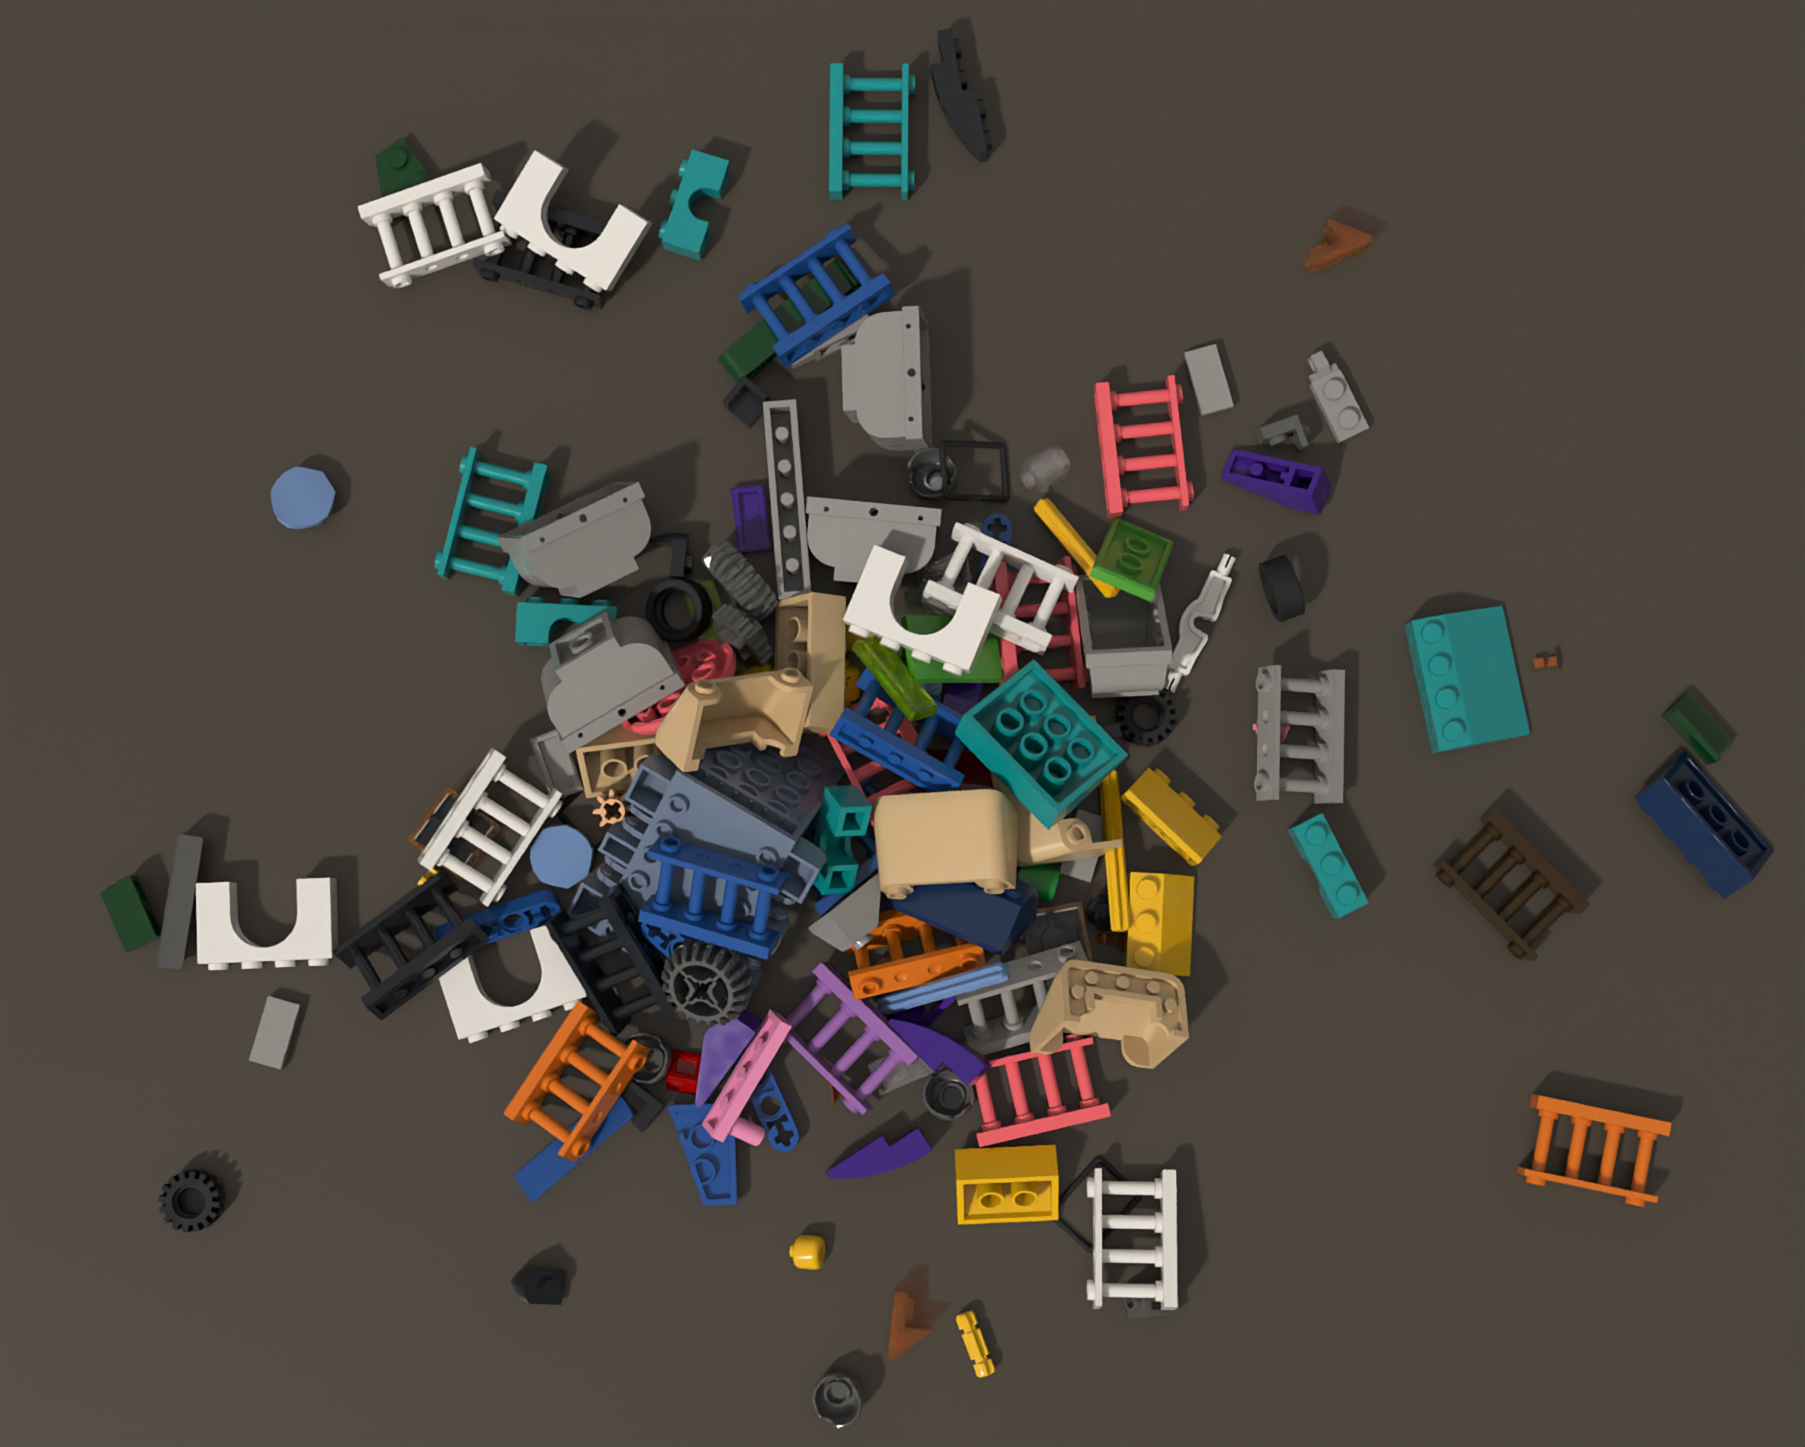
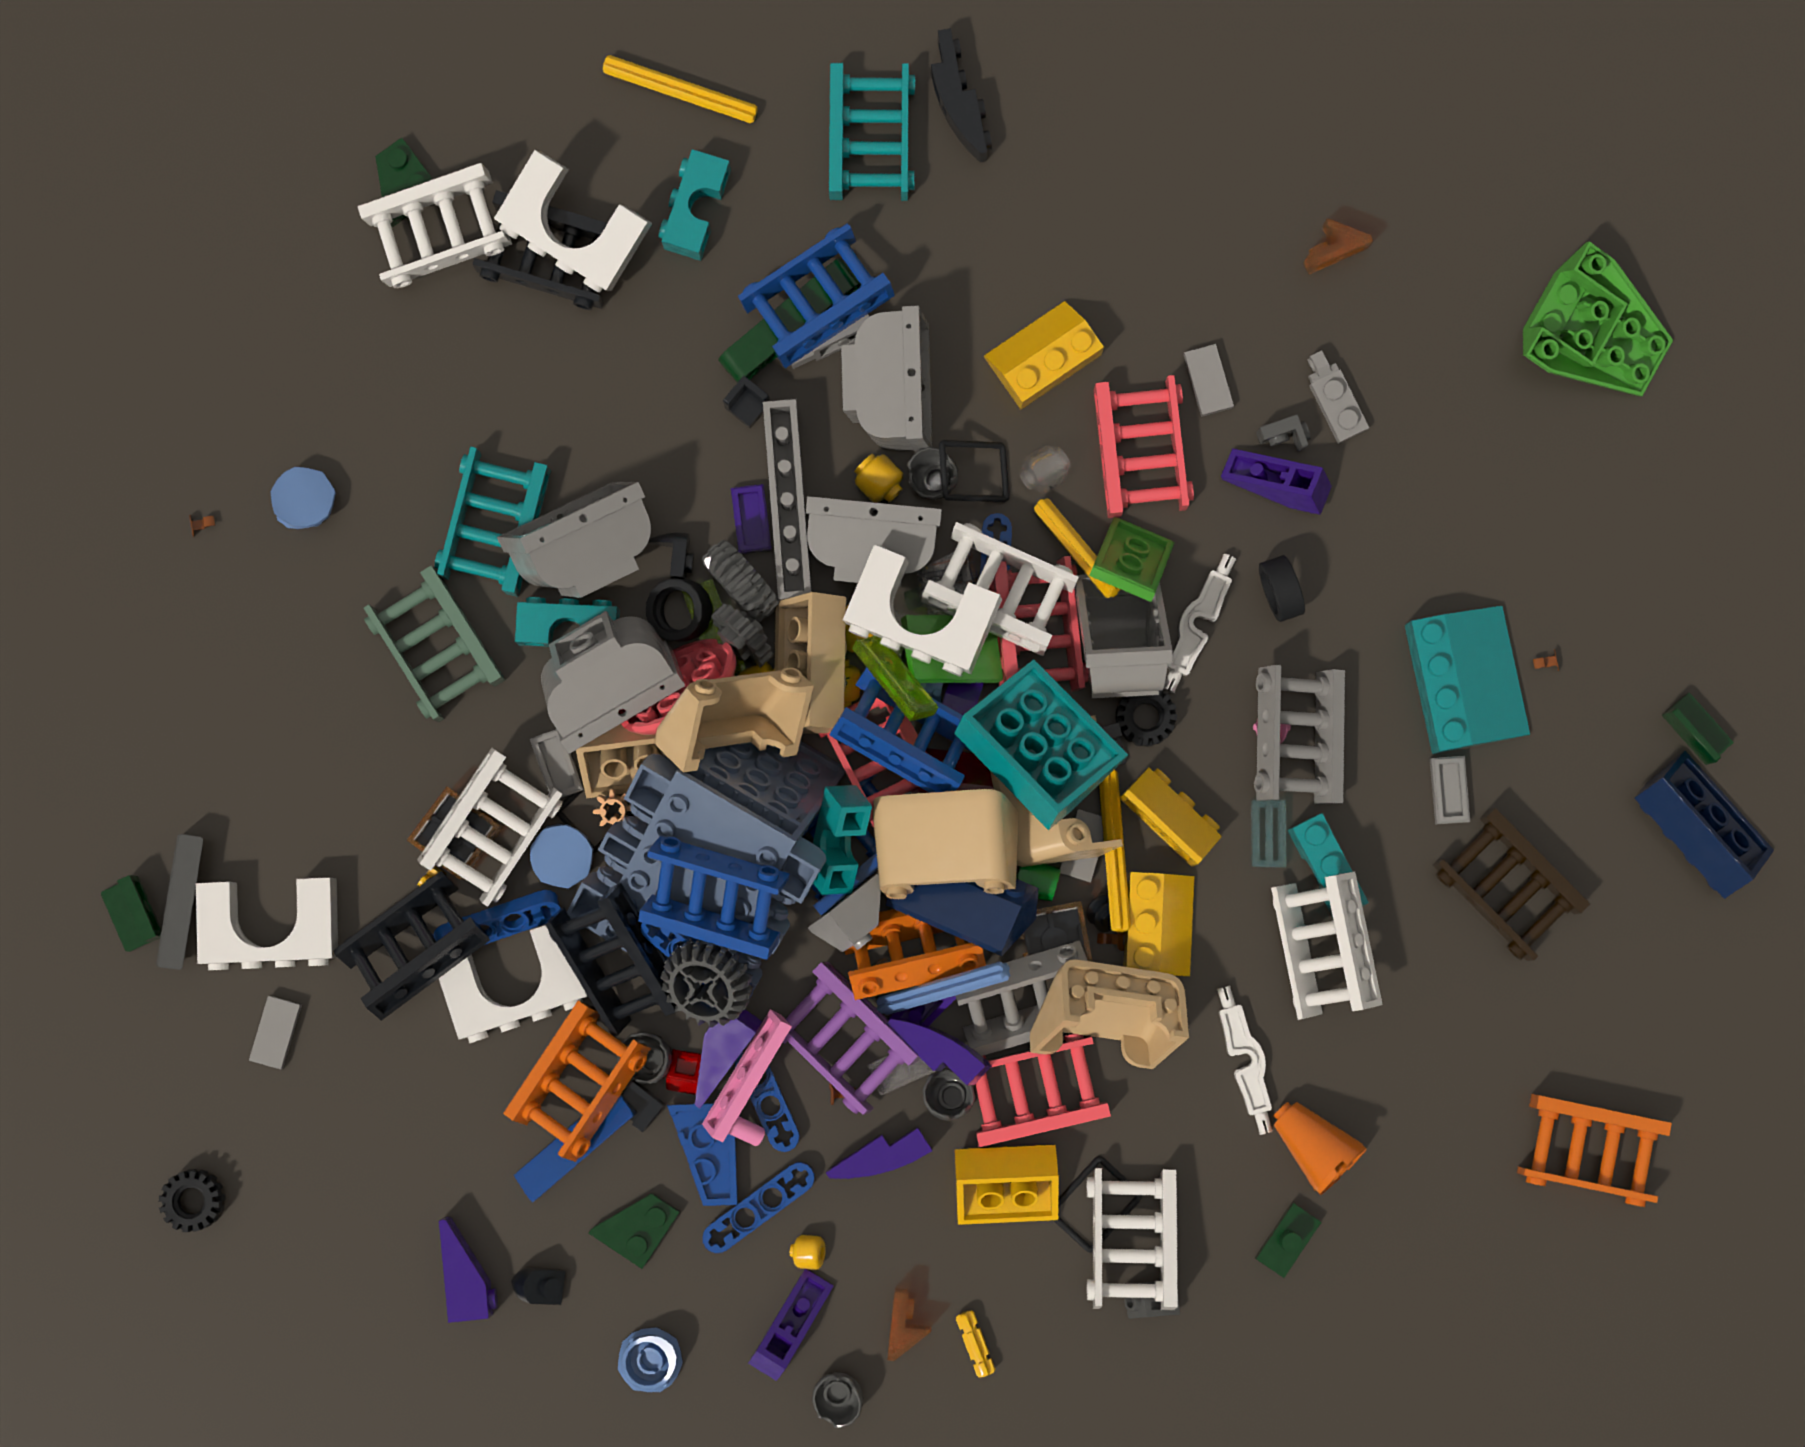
(201, 524): none -> dark orange piece
(465, 1281): none -> dark purple slope
(466, 643): none -> sand green fence
(637, 1229): none -> dark green wing
(650, 1360): none -> medium blue hat
(680, 89): none -> yellow axle
(760, 1209): none -> blue beam
(791, 1325): none -> dark purple slope
(879, 478): none -> yellow head
(1044, 354): none -> yellow slope
(1249, 1077): none -> white piece
(1255, 823): none -> clear light blue tile
(1287, 1240): none -> dark green tile
(1317, 1145): none -> orange cone
(1352, 939): none -> white fence
(1449, 790): none -> light grey tile
(1595, 326): none -> bright green wedge

